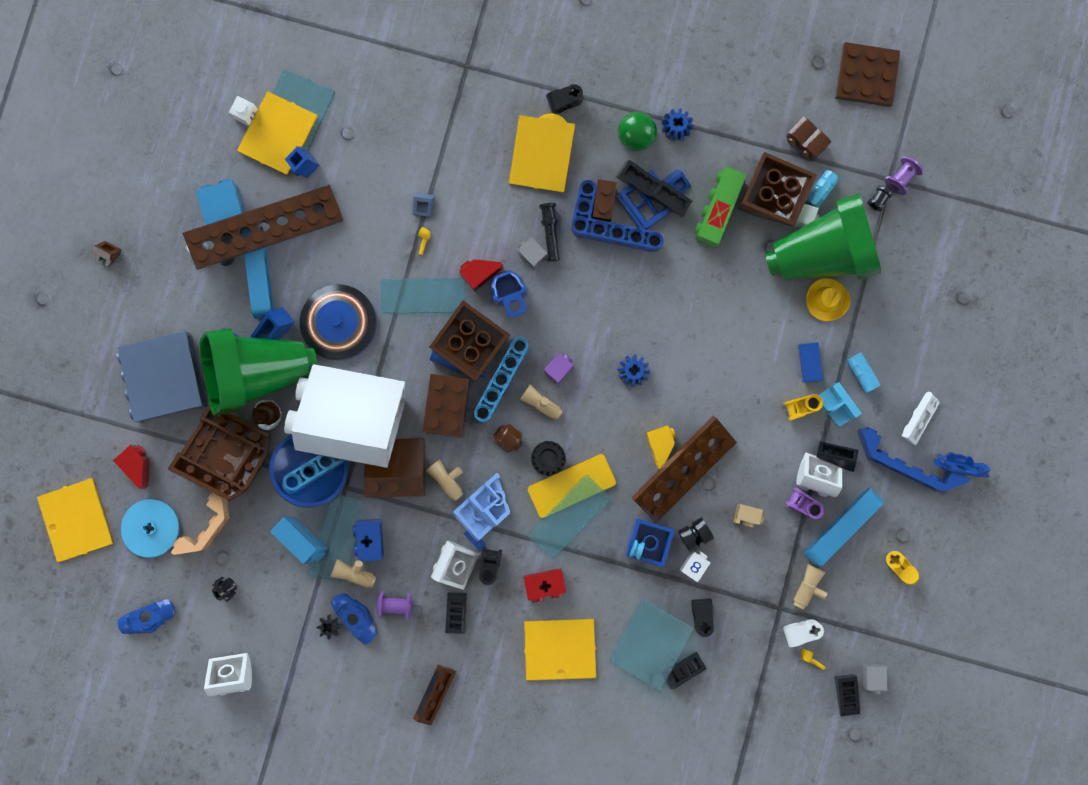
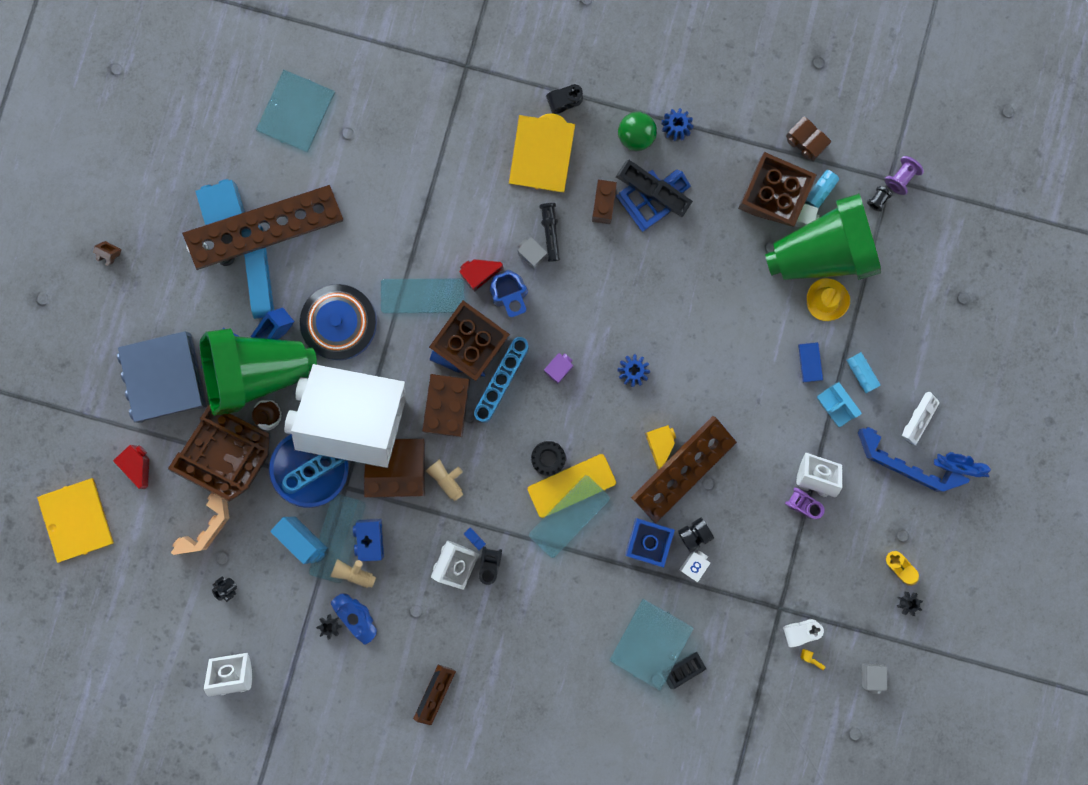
(141, 515): medium azure piece -> none
(159, 611): blue piece -> none
(243, 111): white brick -> none
(276, 132): yellow piece -> none
(302, 162): blue brick -> none
(394, 605): medium lavender hose -> none
(423, 204): sand blue slope -> none
(425, 234): yellow hand -> none
(457, 630): black slope -> none
(483, 508): light blue slope -> none
(508, 438): reddish brown head -> none
(534, 581): red brick -> none
(541, 403): tan piece -> none
(560, 649): yellow piece -> none
(609, 227): blue beam -> none
(637, 549): medium azure bush -> none
(703, 612): black piece -> none
(720, 207): bright green brick -> none
(748, 515): tan brick -> none
(799, 406): yellow piece -> none
(808, 587): tan piece -> none
(839, 681): black slope -> none
(843, 457): black slope -> none
(843, 528): dark azure beam -> none
(867, 74): reddish brown plate -> none
(913, 599): none -> black gear

